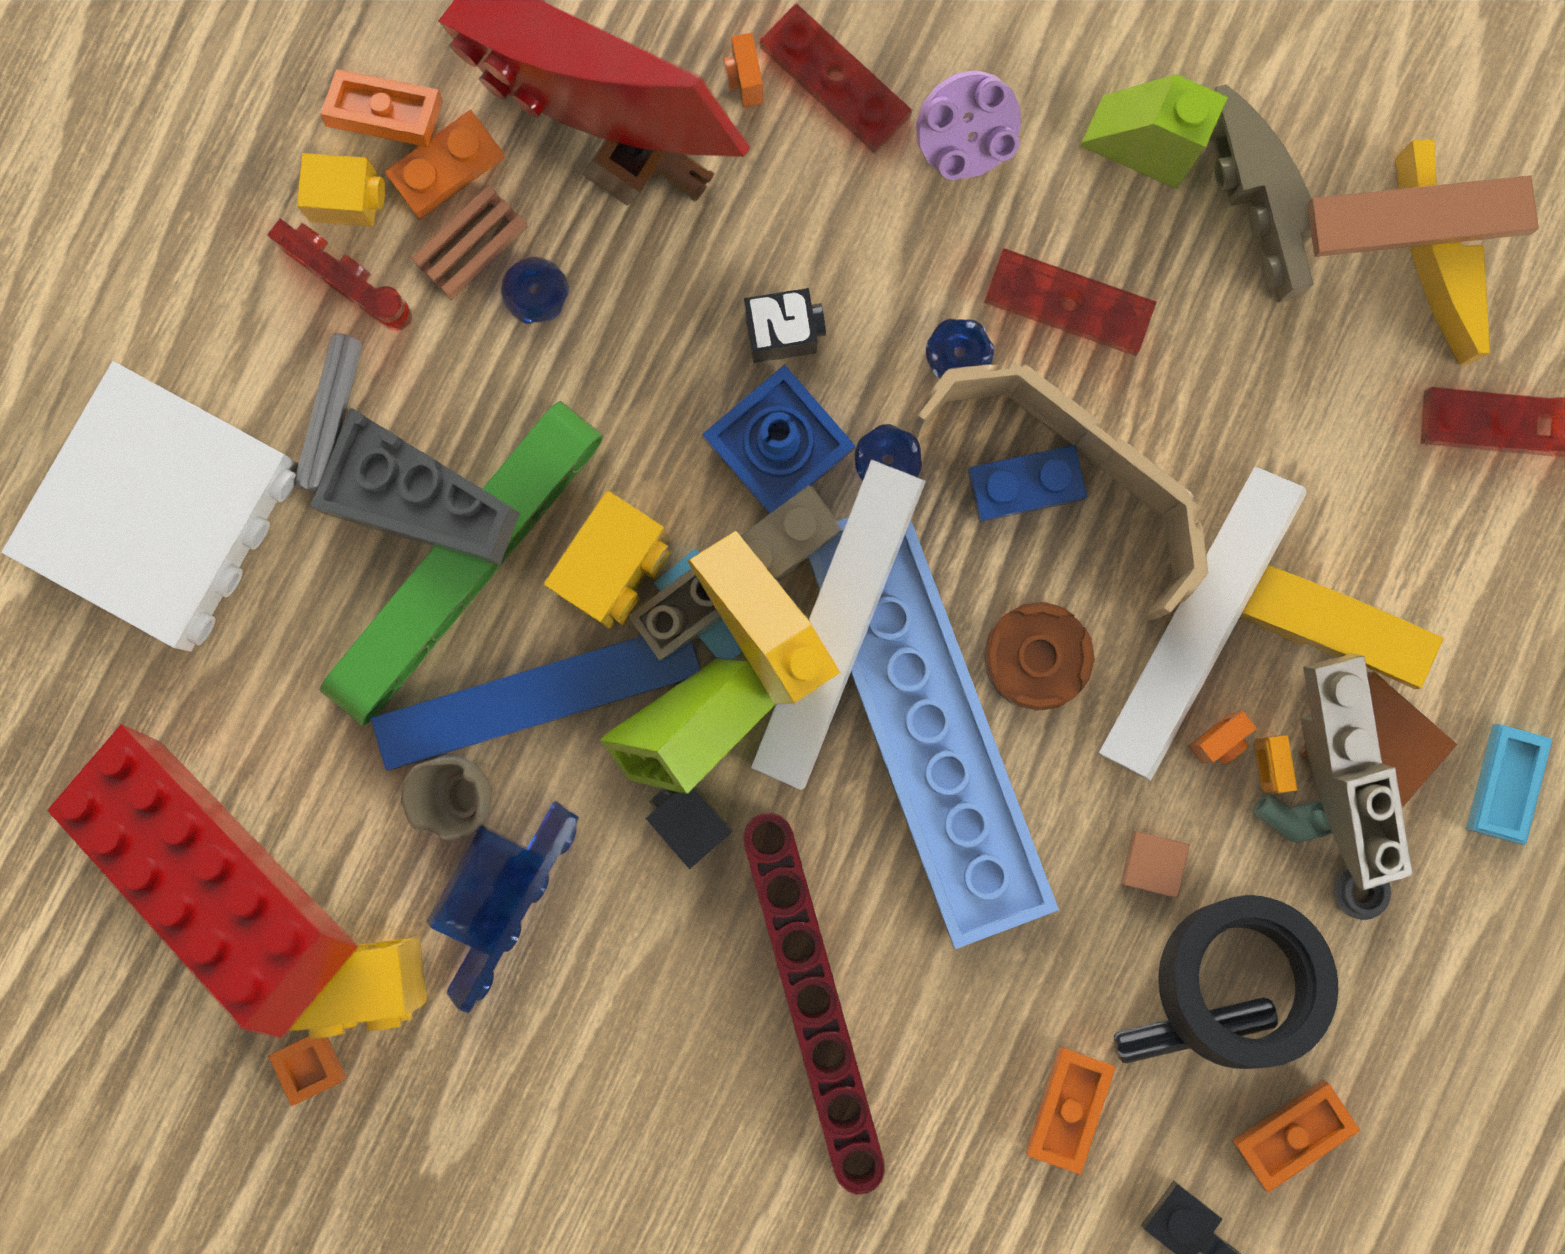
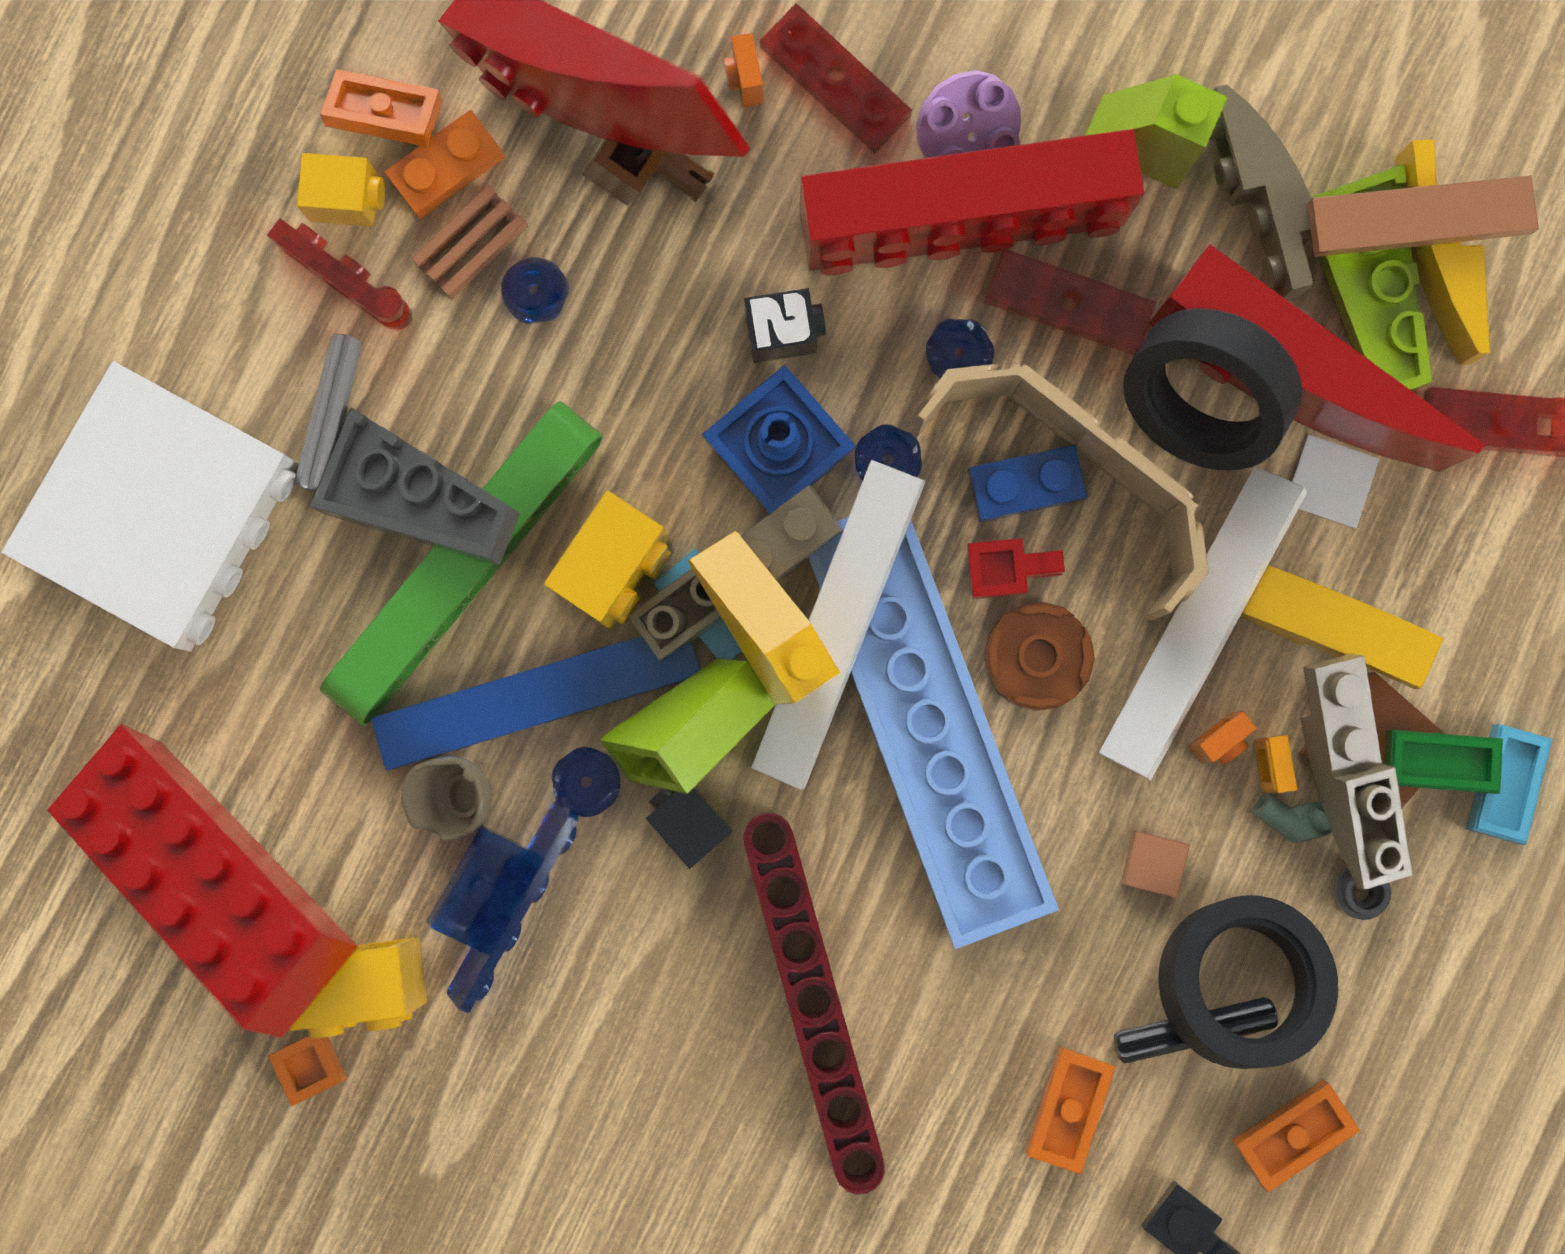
(568, 778): none -> clear blue plate
(970, 201): none -> red brick
(1002, 567): none -> red plate
(1235, 347): none -> black tyre
(1334, 480): none -> white sticker
(1340, 387): none -> red slope
(1380, 297): none -> lime wing
(1445, 761): none -> green tile

